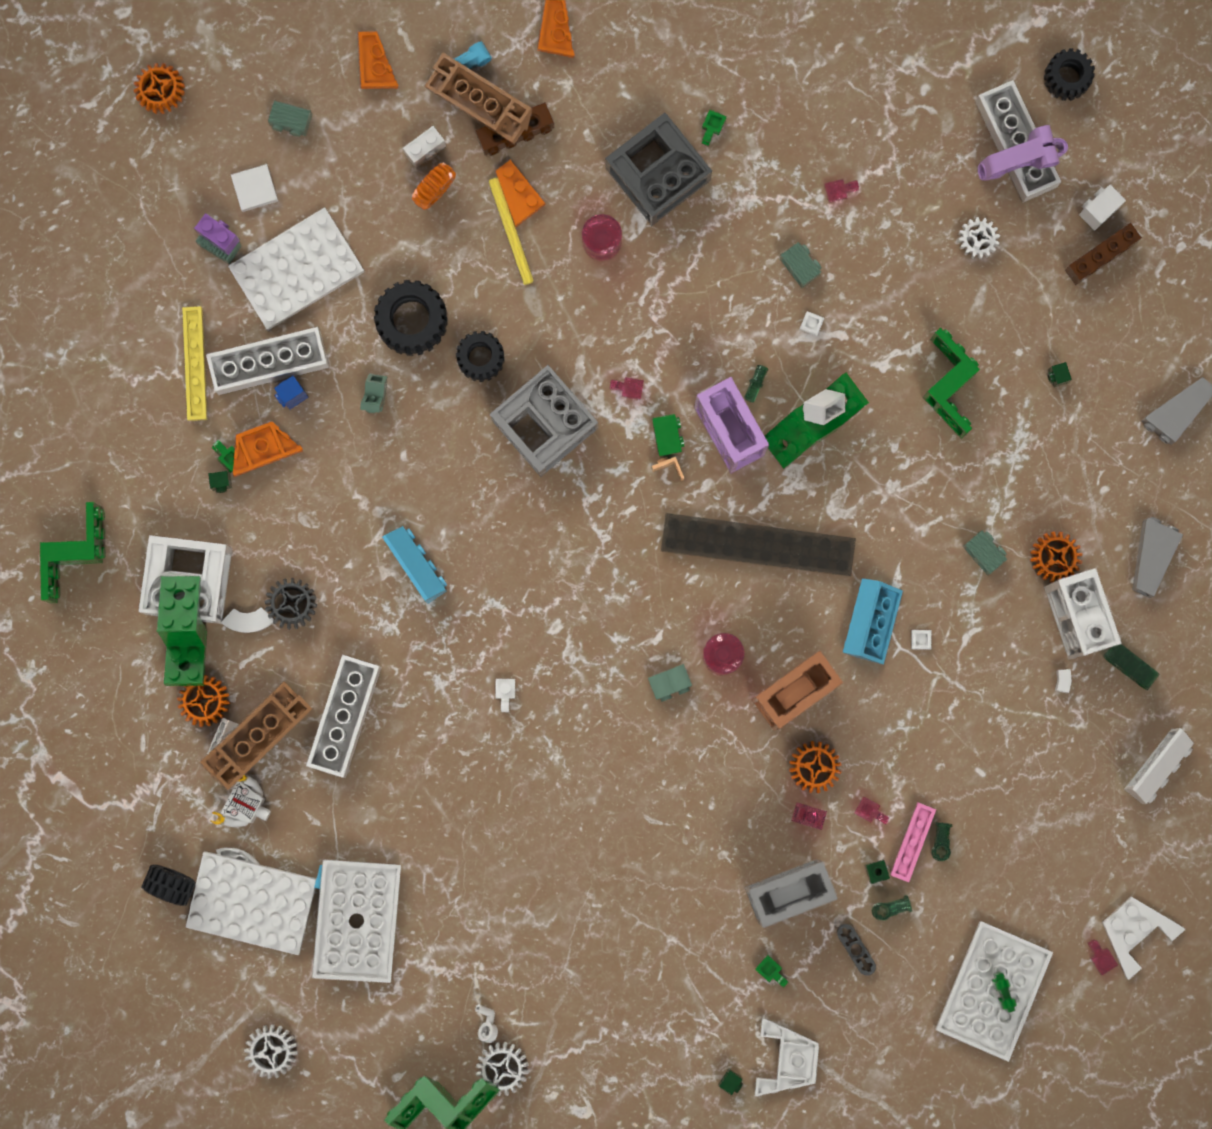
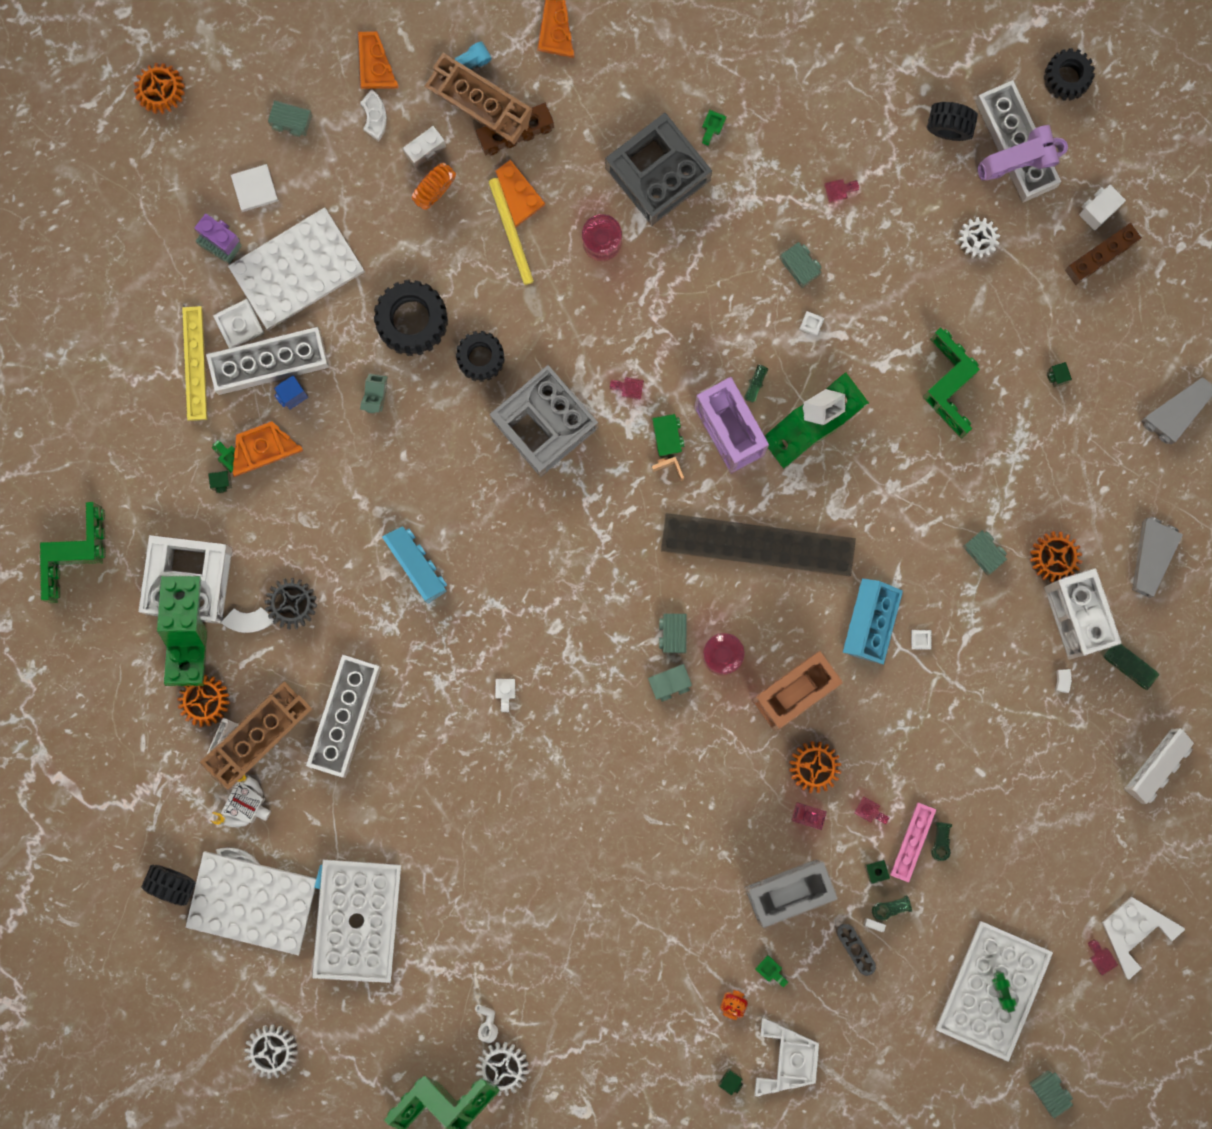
(238, 324): none -> white tile
(376, 115): none -> white tile
(673, 633): none -> sand green brick
(734, 1005): none -> orange head
(874, 925): none -> white tile
(952, 121): none -> black tyre
(1051, 1093): none -> sand green brick

